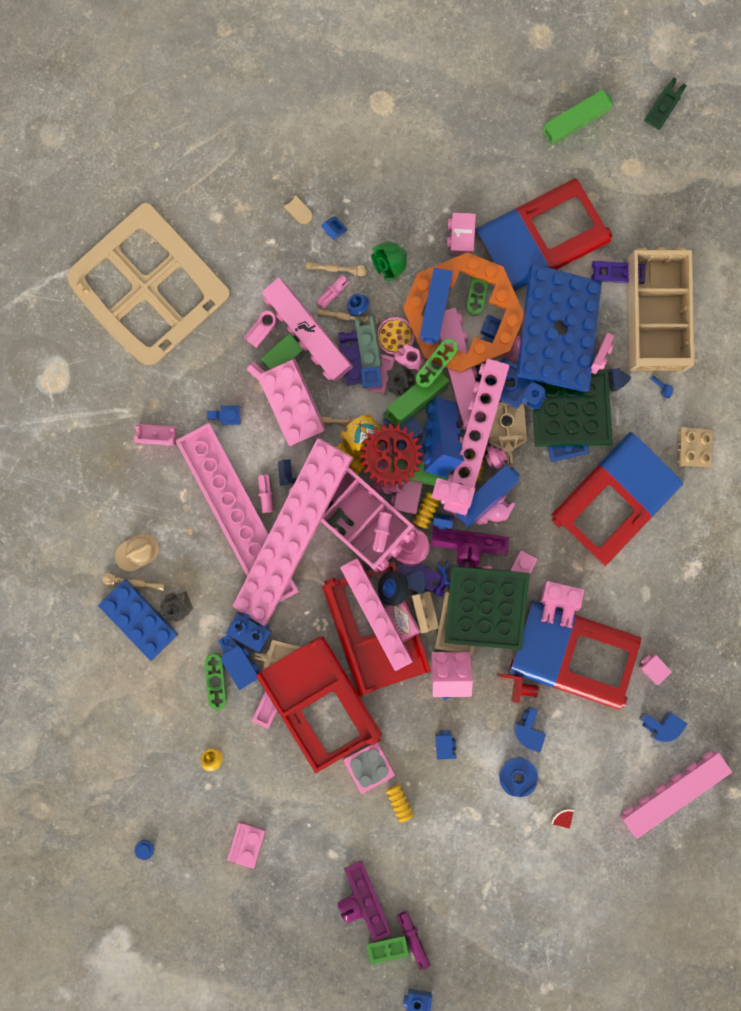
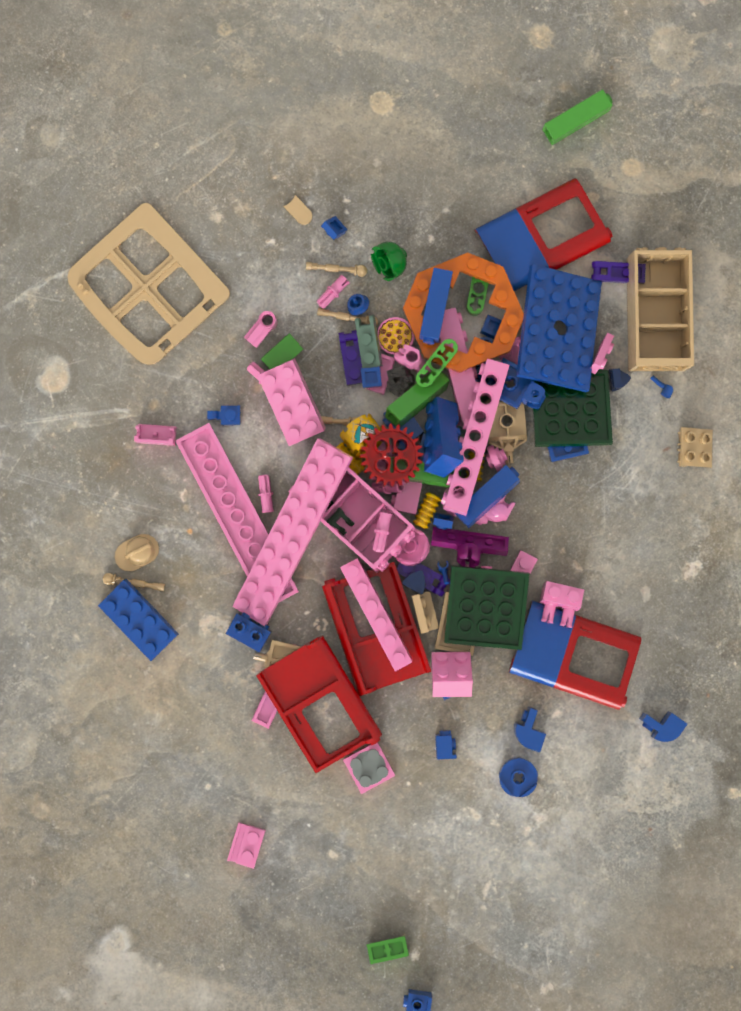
(144, 849): blue plate -> none
(176, 606): clear smoke brick -> none
(211, 759): yellow hat -> none
(222, 695): bright green beam -> none
(238, 663): blue hinge -> none
(285, 473): dark blue tile -> none
(307, 329): bright pink brick -> none
(363, 903): magenta plate -> none
(392, 588): black wheel -> none
(399, 802): yellow piece -> none
(403, 621): tile -> none
(411, 935): magenta pin -> none
(453, 493): bright pink plate -> none
(462, 233): bright pink brick -> none
(519, 688): red bracket -> none
(563, 818): red tile -> none
(637, 477): piece -> none
(654, 668): bright pink brick -> none
(664, 105): dark green hinge -> none
(675, 794): bright pink brick -> none

